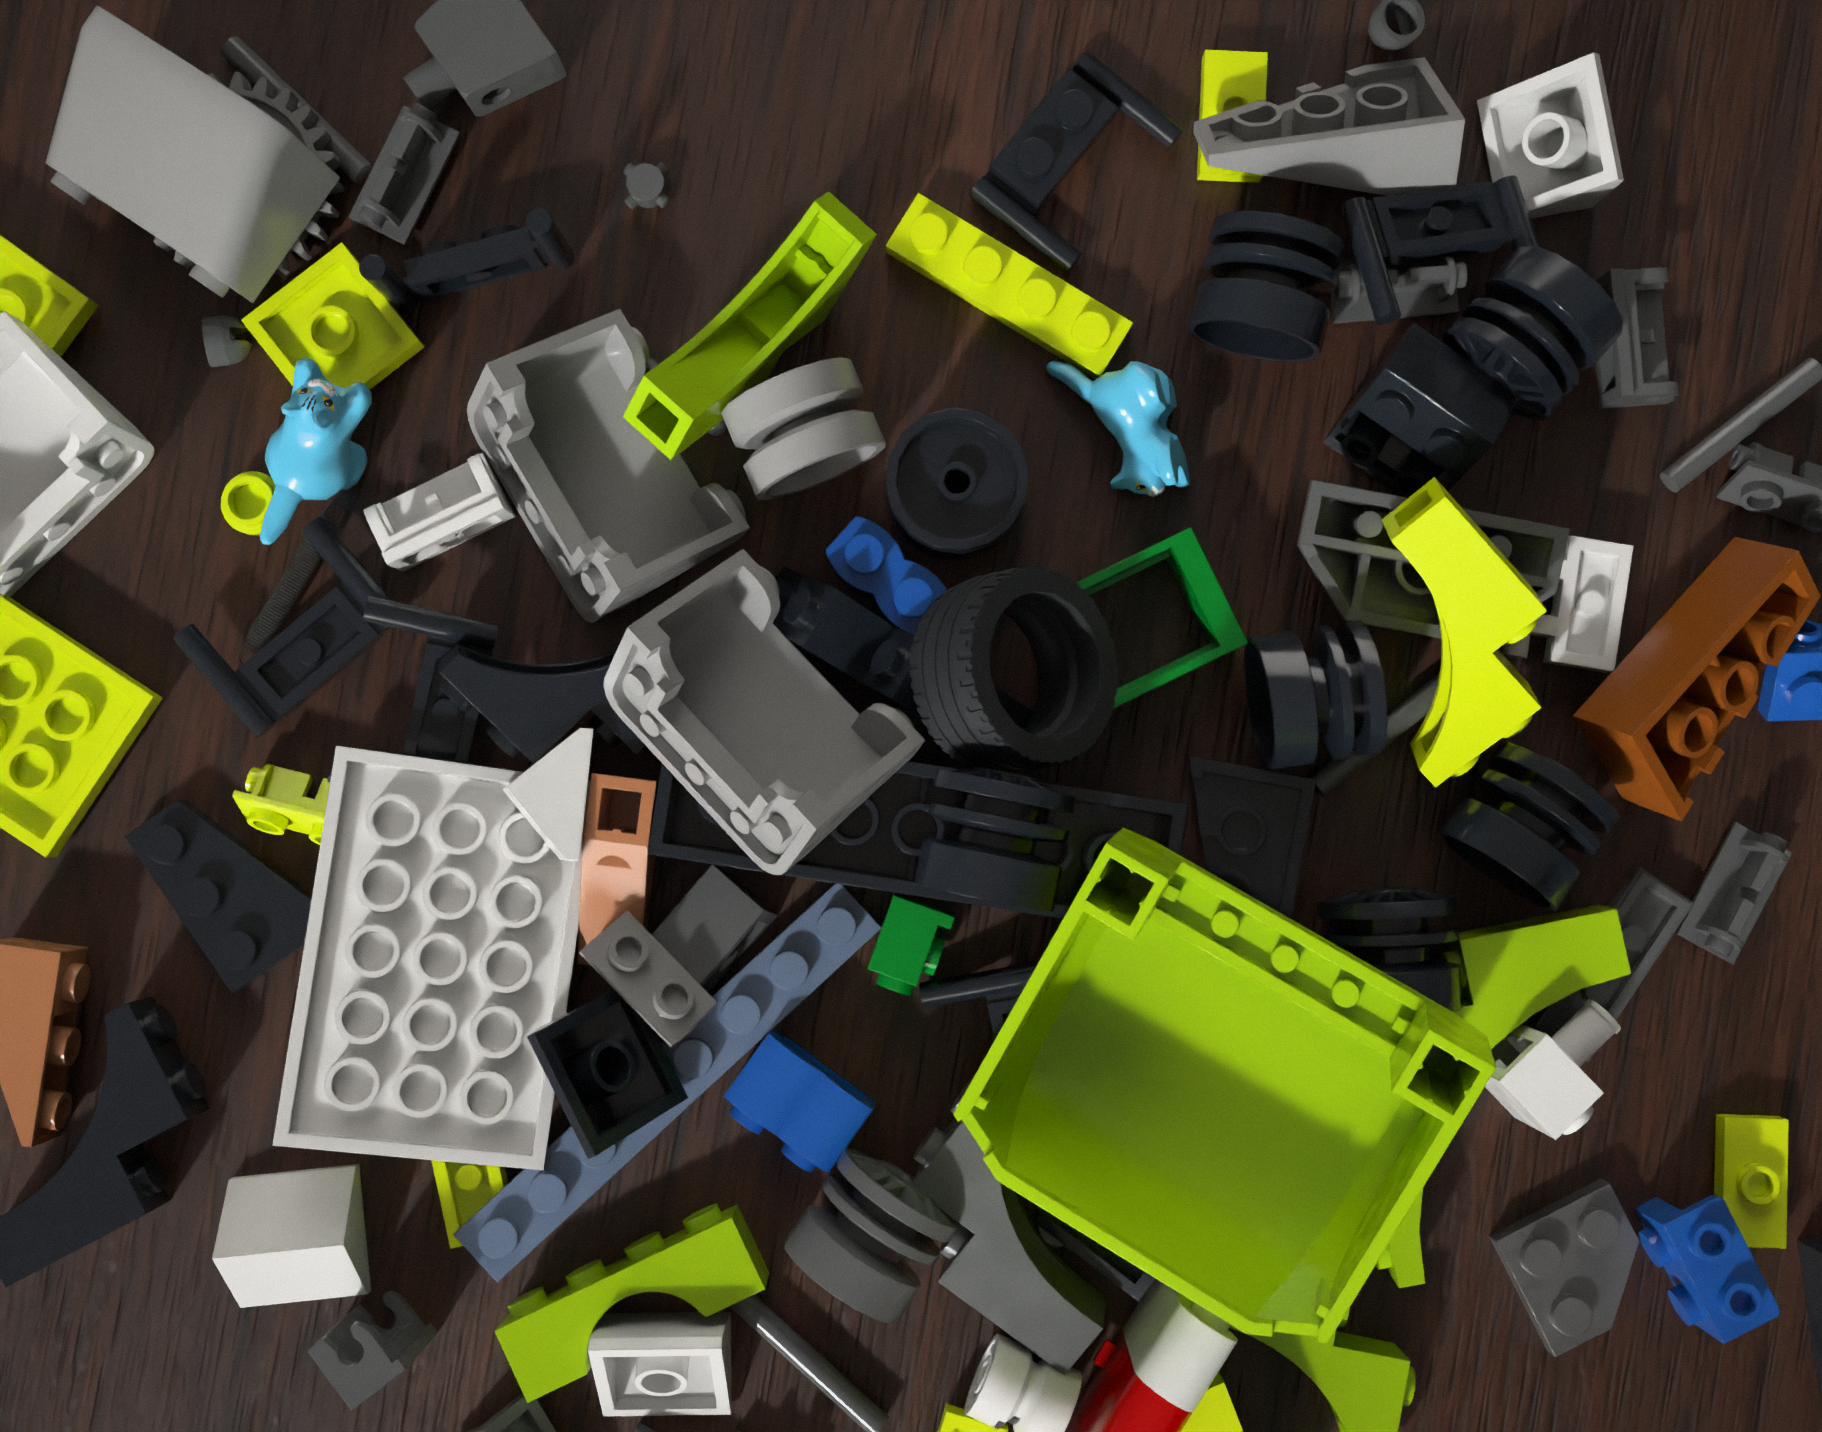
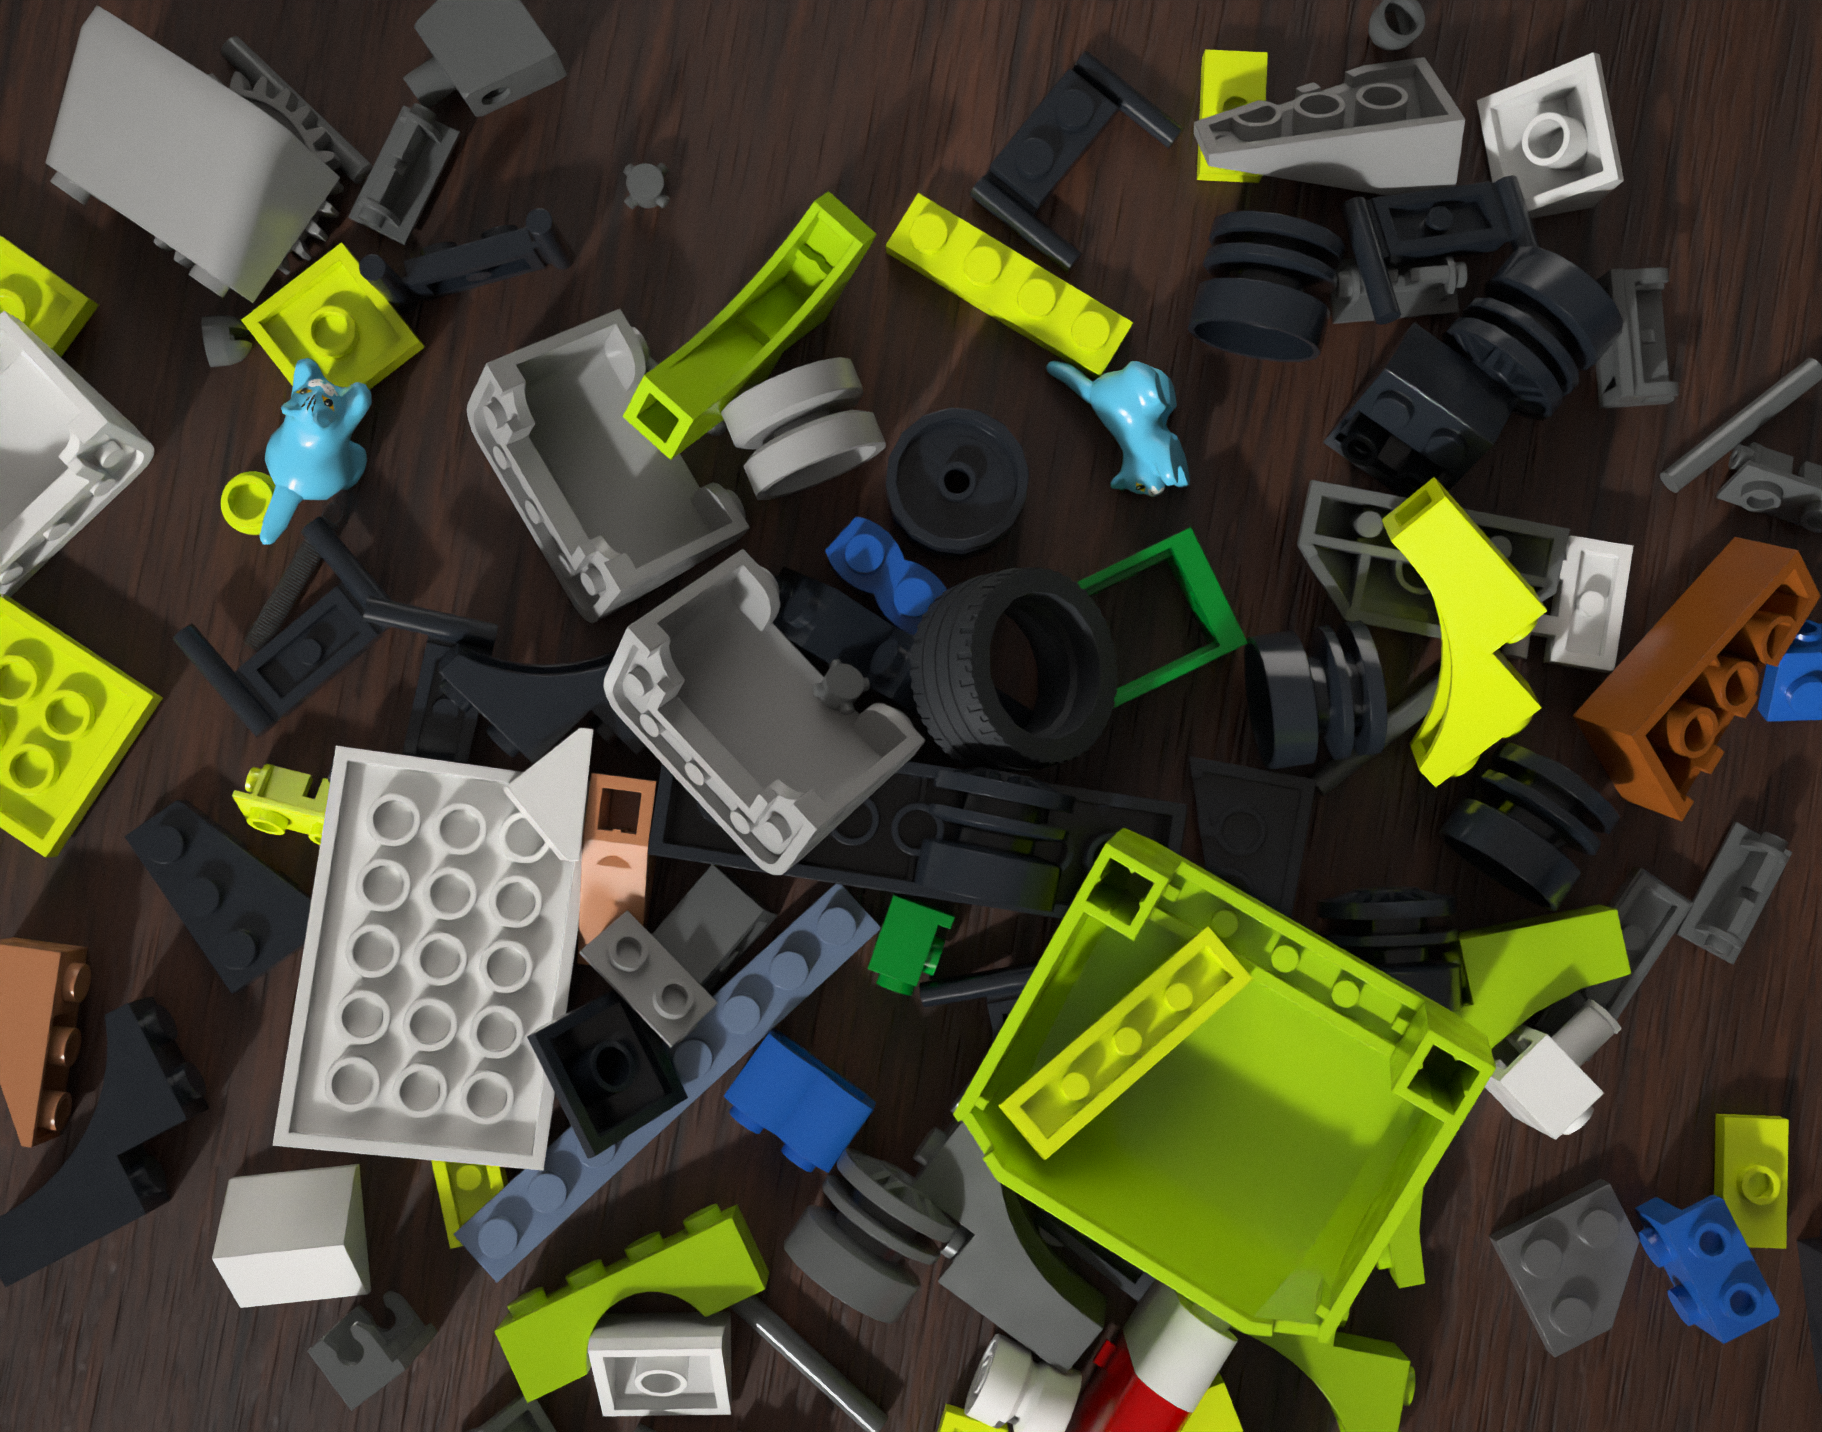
(439, 514): white hinge -> none
(841, 687): none -> dark grey piece
(1125, 1043): none -> neon yellow plate

